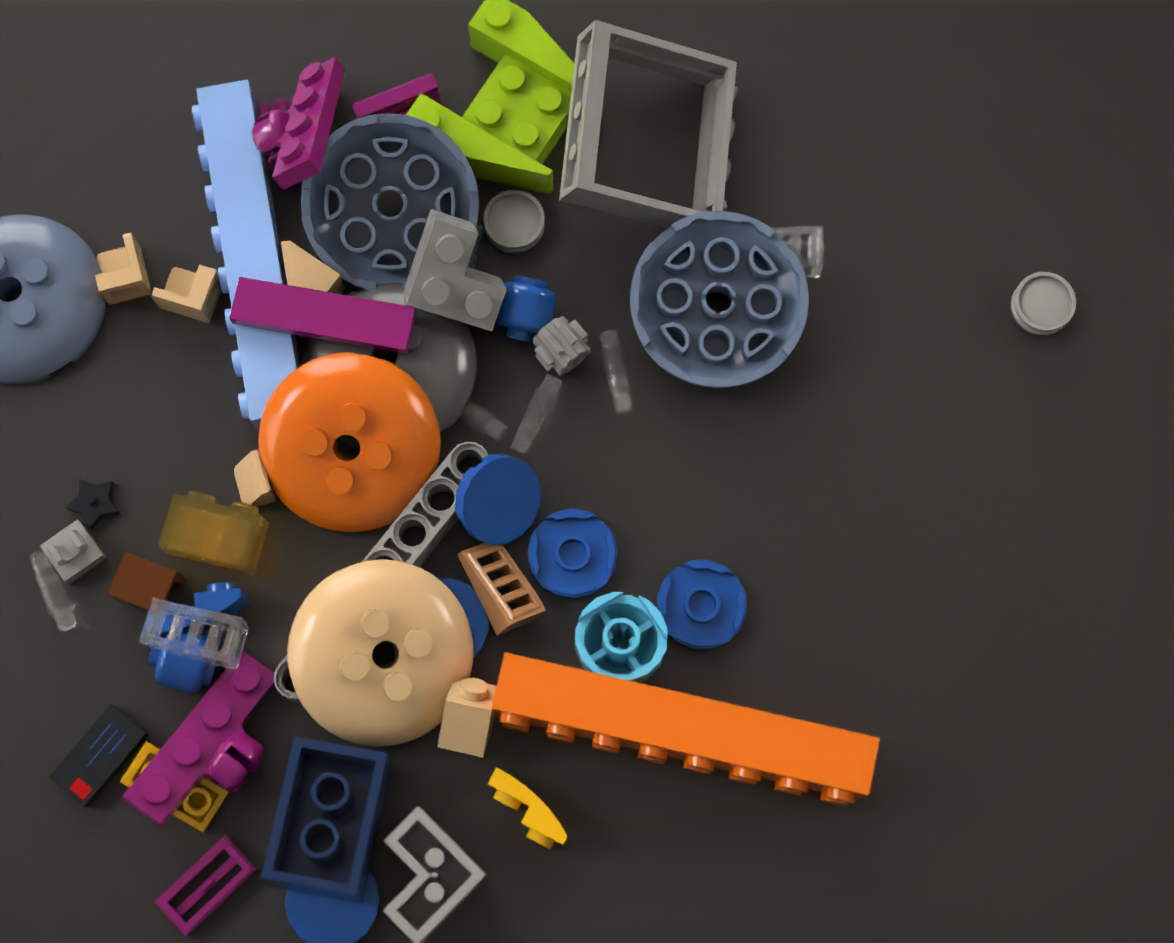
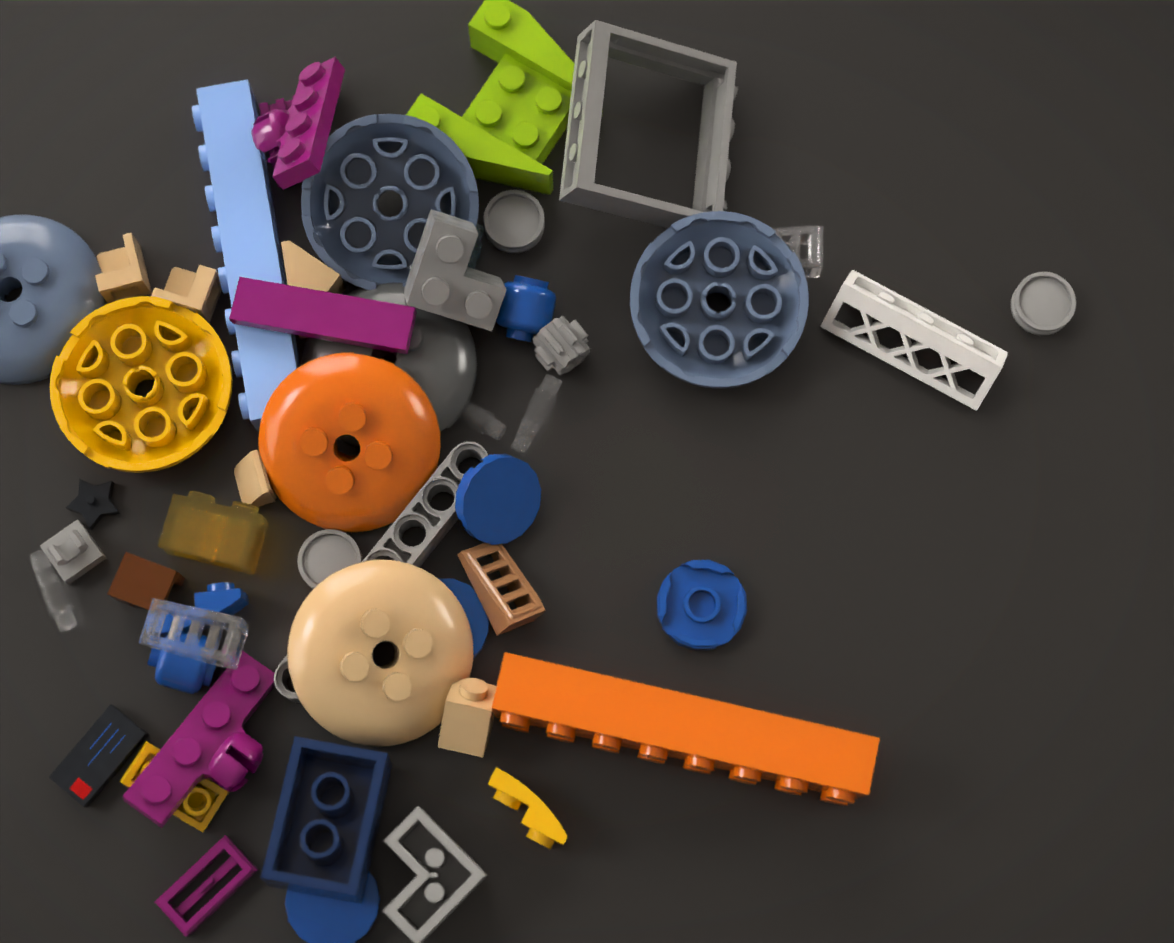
(117, 350): none -> yellow brick
(325, 554): none -> light grey piece
(398, 99): magenta tile -> none
(572, 554): blue tile -> none
(614, 365): clear animal -> none
(621, 637): medium azure cylinder -> none
(921, 325): none -> white fence

